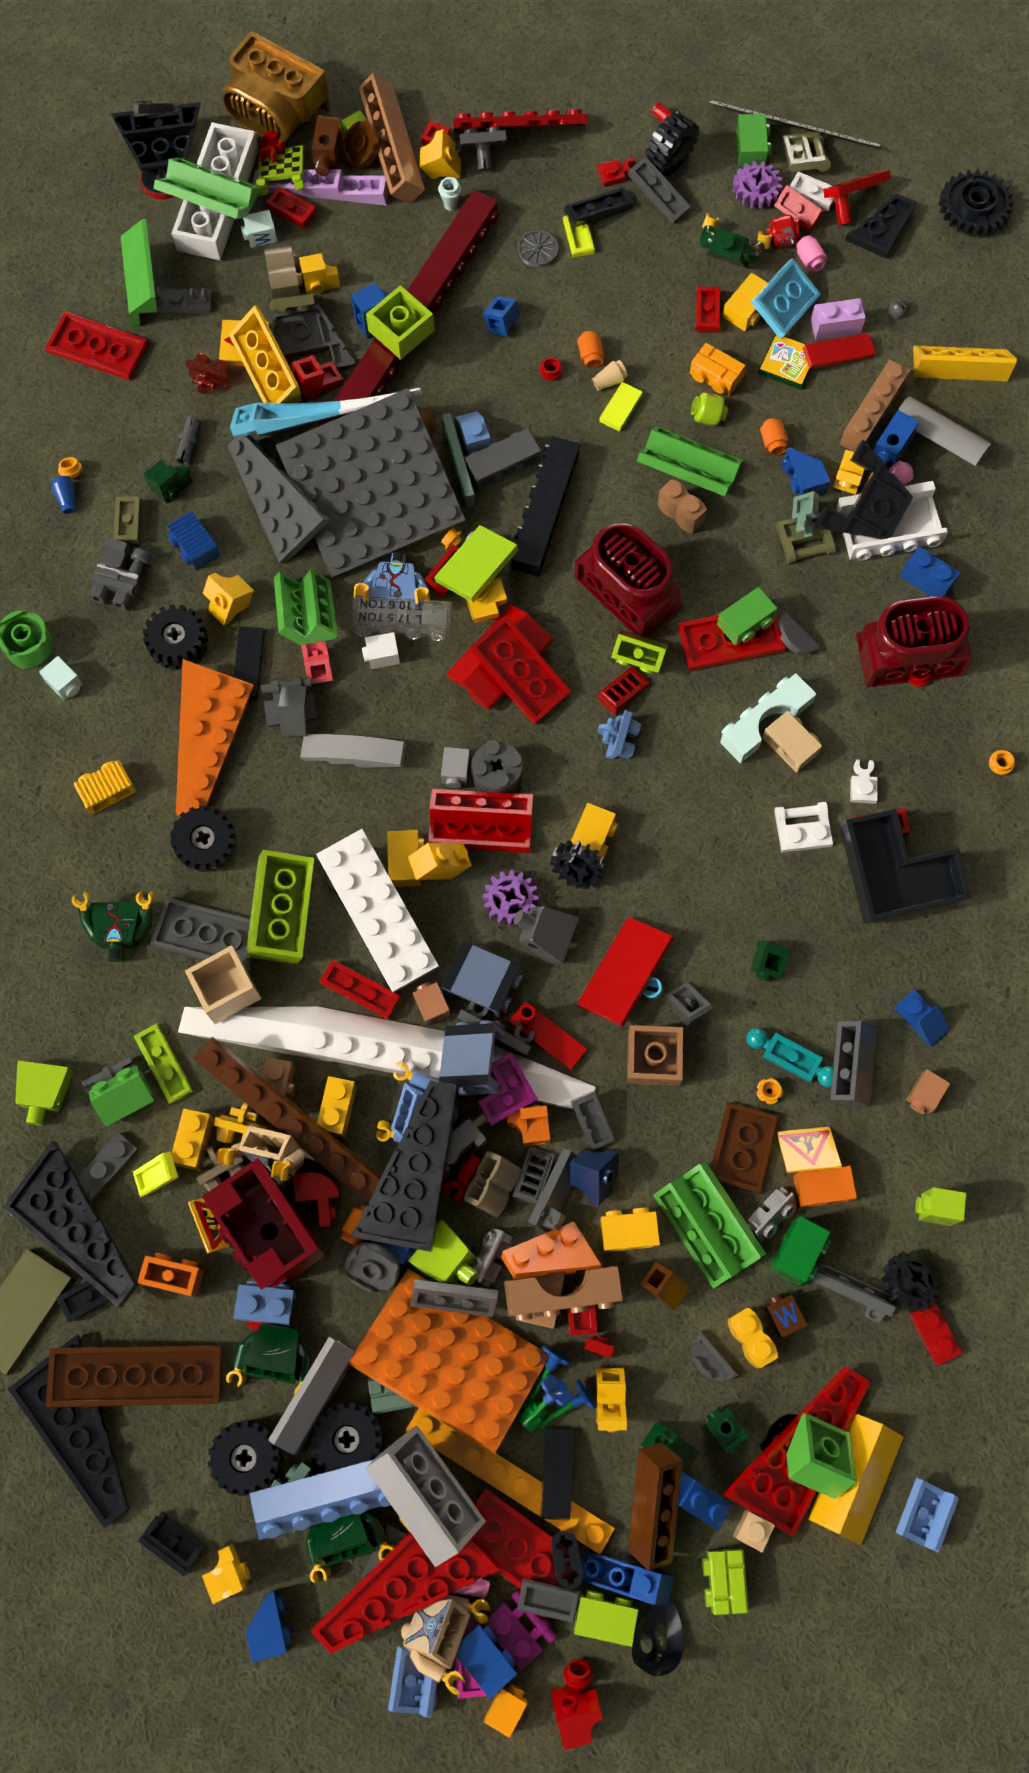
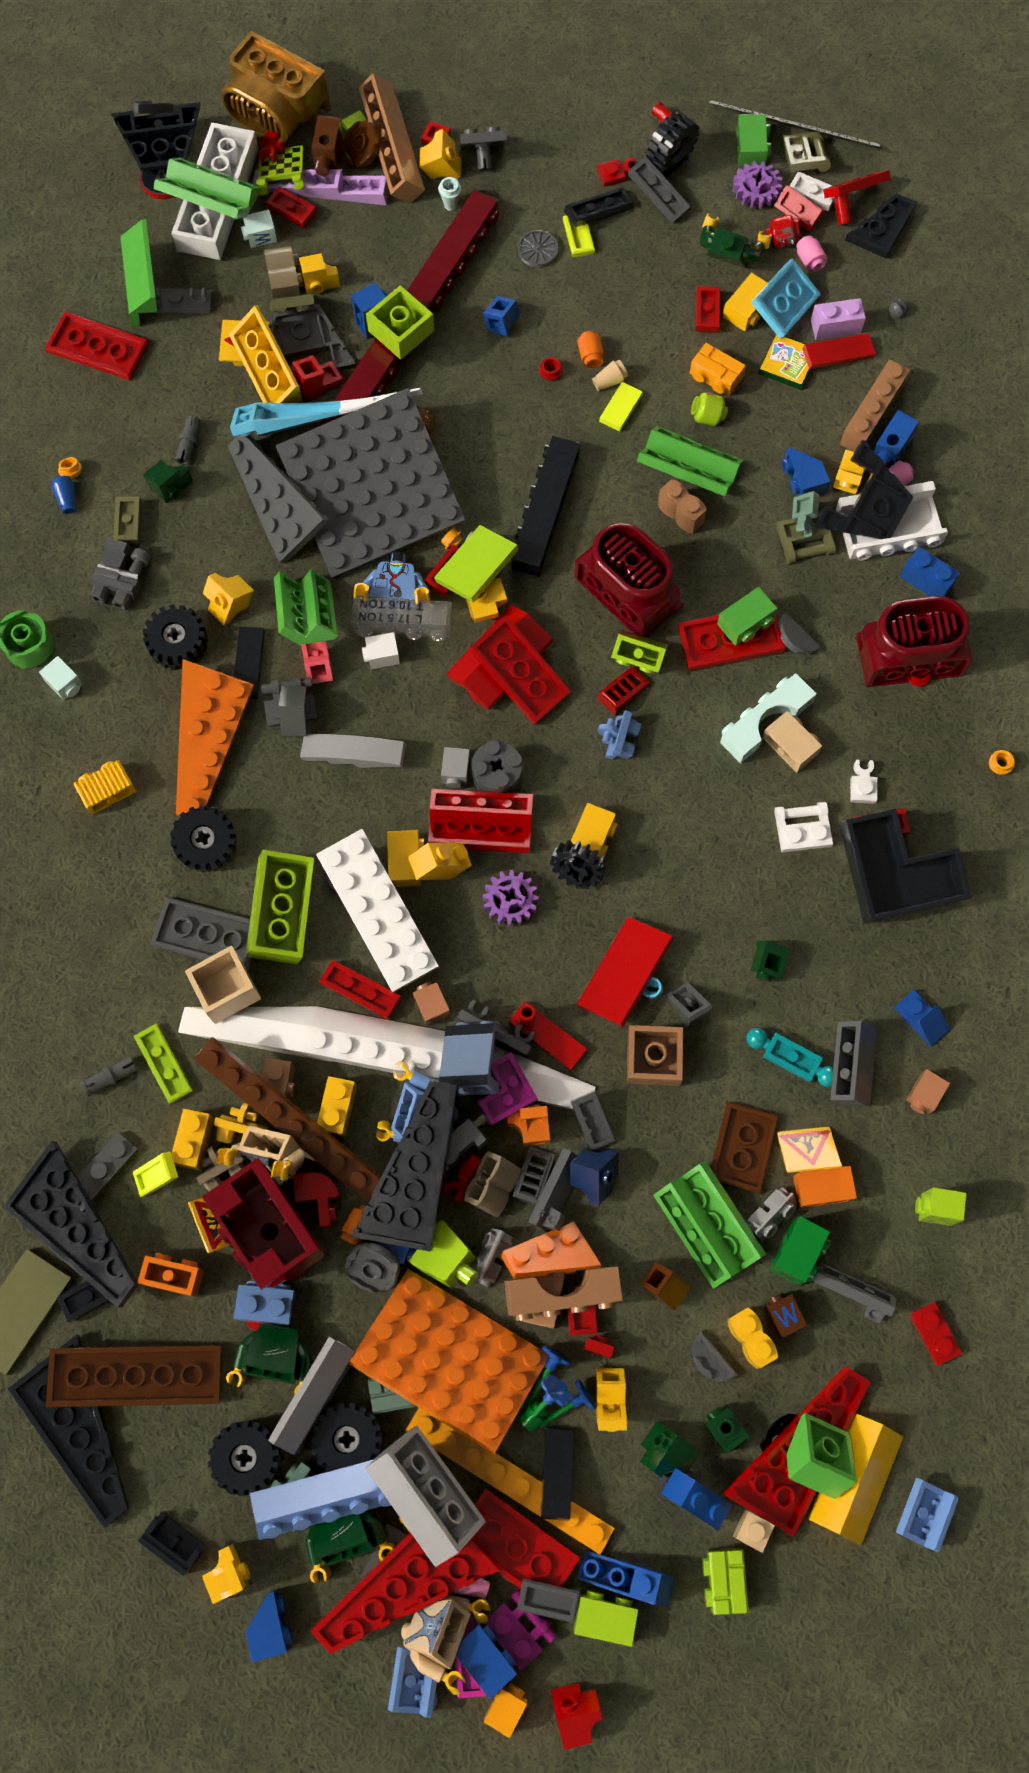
(41, 1088): lime torso -> none
(116, 923): dark green torso -> none
(120, 1095): bright green brick -> none
(193, 540): blue brick -> none
(208, 376): clear red hips -> none
(454, 1298): dark grey plate -> none
(458, 460): sand green tile -> none
(473, 432): medium blue slope -> none
(482, 978): sand blue panel -> none
(502, 459): dark grey brick -> none
(509, 119): red wing -> none
(546, 932): dark grey torso -> none
(574, 1559): black beam -> none
(578, 1674): red plate -> none
(629, 1230): yellow brick -> none
(655, 1506): reddish brown brick -> none
(672, 1655): black piece -> none
(772, 1084): light orange plate -> none
(774, 437): orange brick -> none
(912, 1281): black gear -> none
(946, 432): light grey brick -> none
(963, 363): yellow slope -> none
(976, 203): black gear -> none

